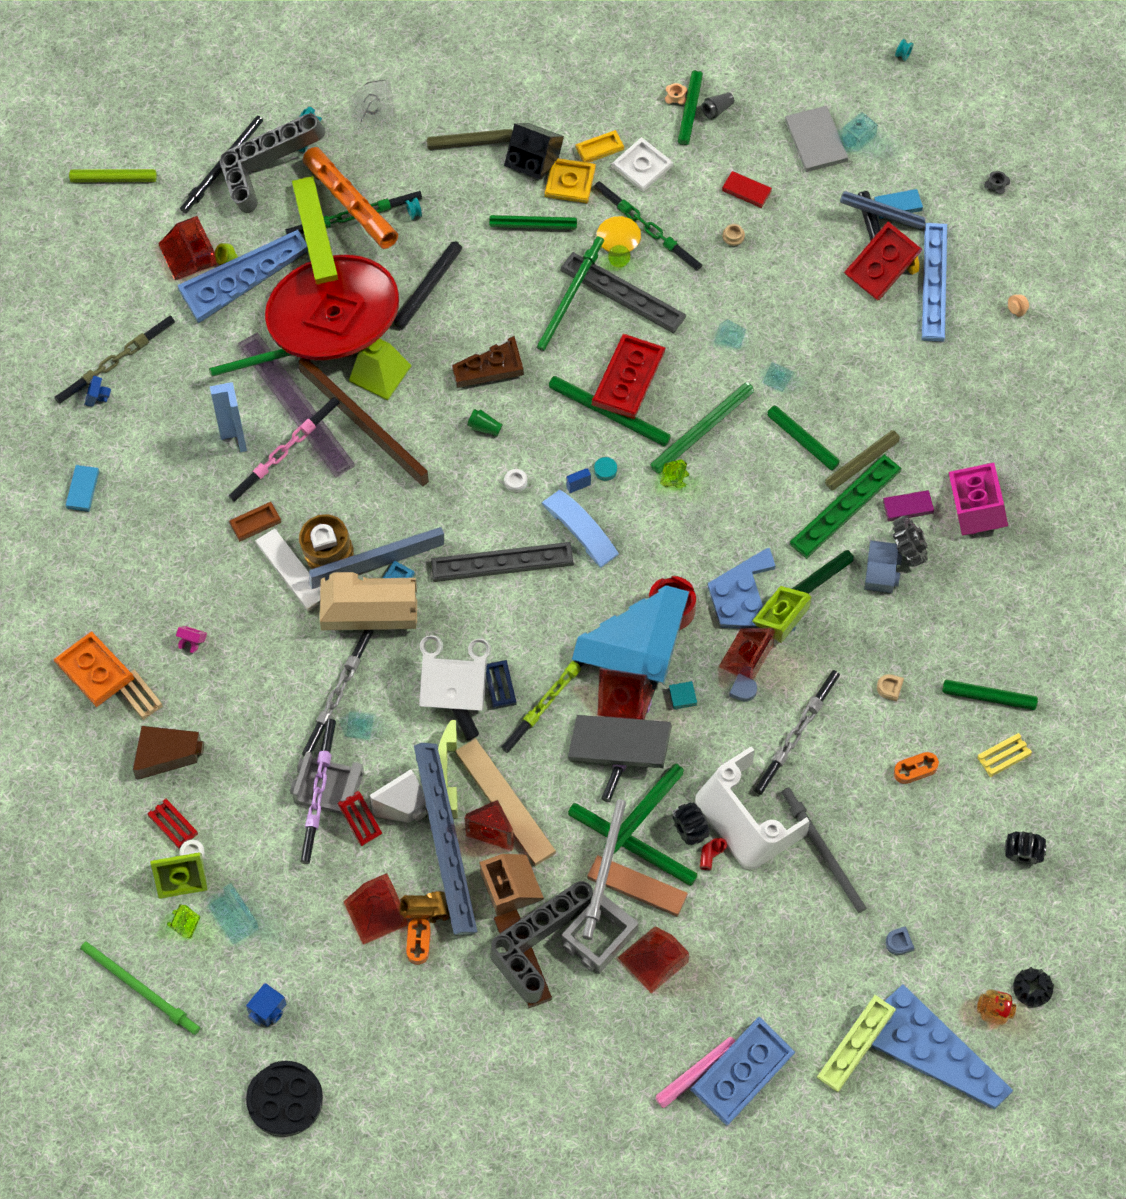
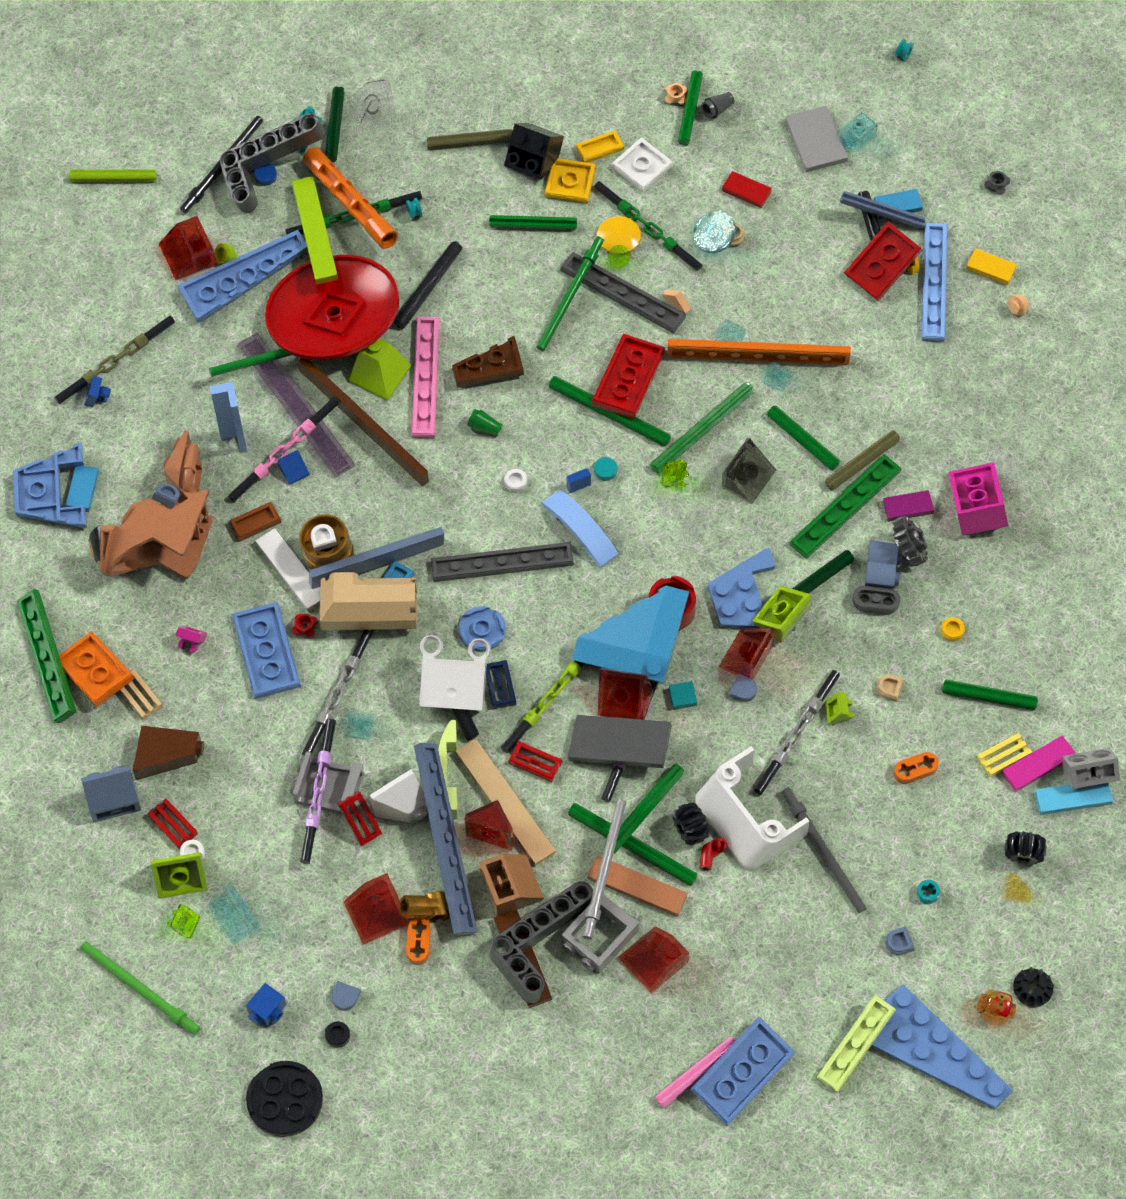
(39, 489): none -> medium blue wing
(46, 656): none -> green tile
(111, 793): none -> sand blue slope
(156, 532): none -> nougat piece
(166, 494): none -> sand blue tile
(265, 175): none -> blue tile
(266, 650): none -> medium blue tile
(293, 467): none -> blue slope
(302, 619): none -> red plate
(334, 123): none -> dark green axle
(337, 1034): none -> black tile
(345, 996): none -> sand blue tile
(425, 377): none -> bright pink tile
(484, 624): none -> medium blue tile
(533, 770): none -> red tile
(677, 299): none -> light nougat tile
(714, 232): none -> clear light blue tile
(747, 472): none -> clear smoke slope
(758, 351): none -> orange tile
(837, 708): none -> lime tile
(876, 598): none -> dark grey plate
(931, 898): none -> teal bush
(952, 629): none -> yellow tile
(991, 266): none -> yellow tile
(1017, 889): none -> clear yellow tile
(1037, 763): none -> dark pink tile
(1065, 798): none -> medium azure tile
(1091, 768): none -> light grey brick

